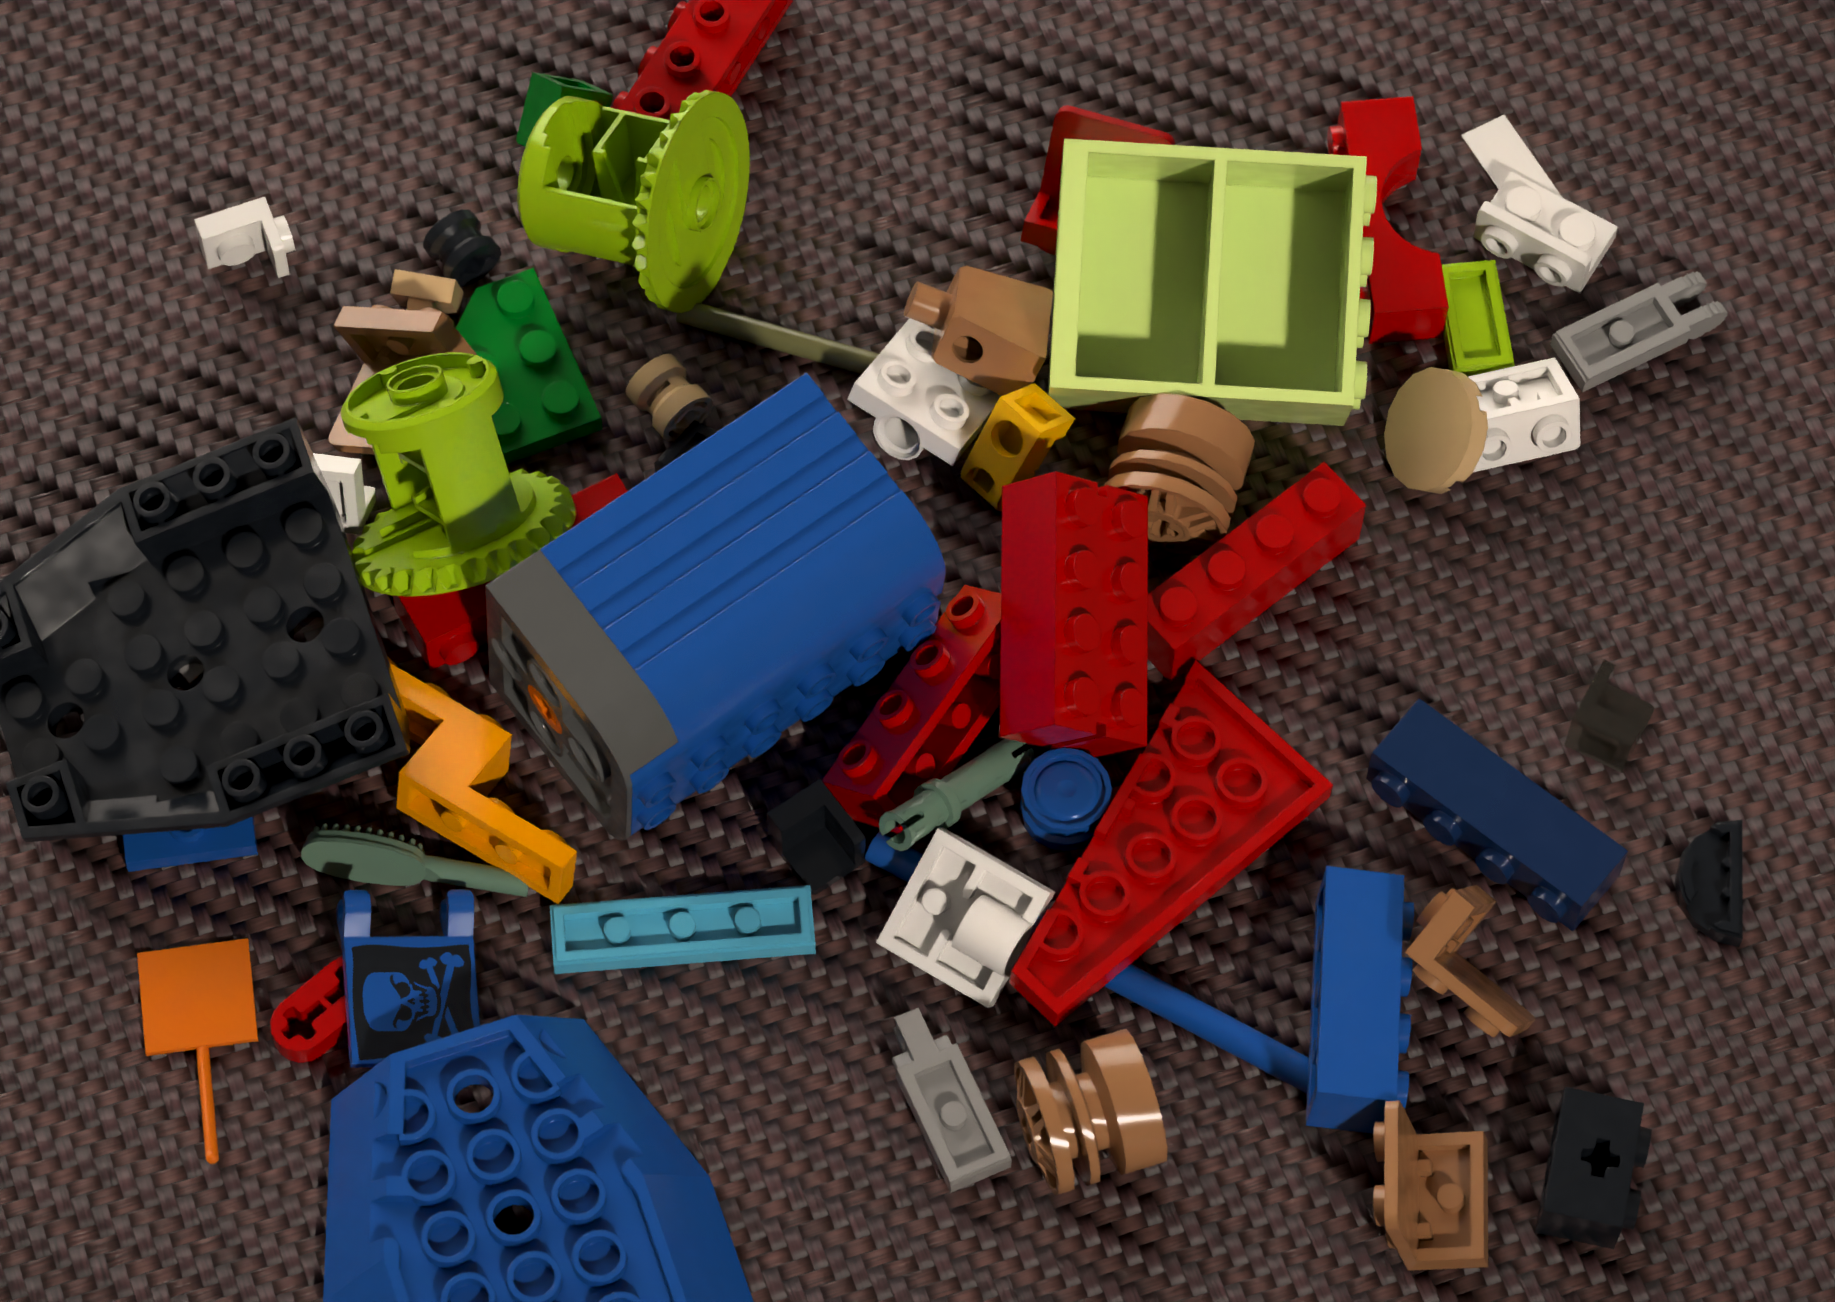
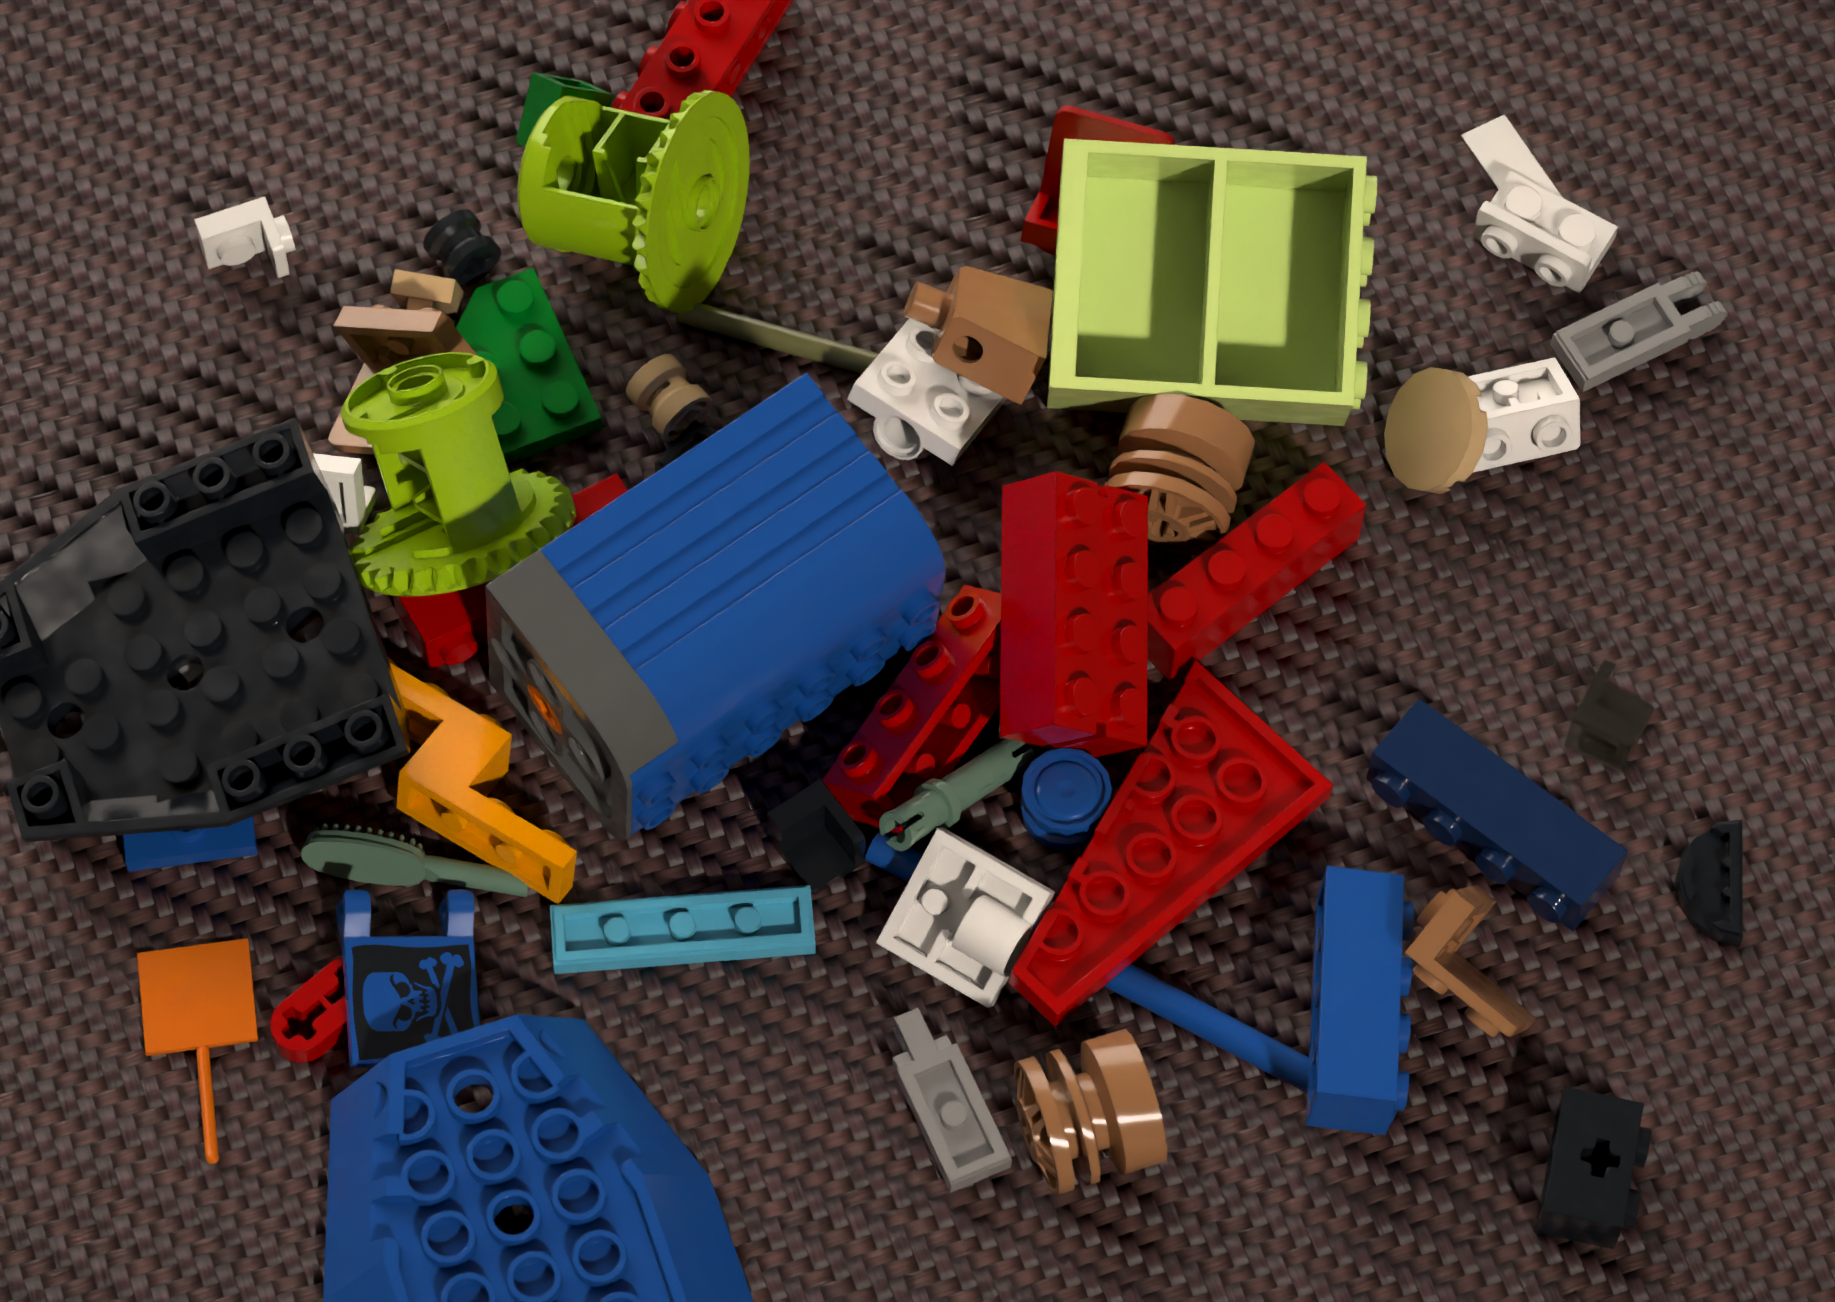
(1014, 441): yellow leg -> none
(1405, 280): red arch -> none
(1432, 1193): medium nougat bracket -> none
(1476, 319): lime tile -> none

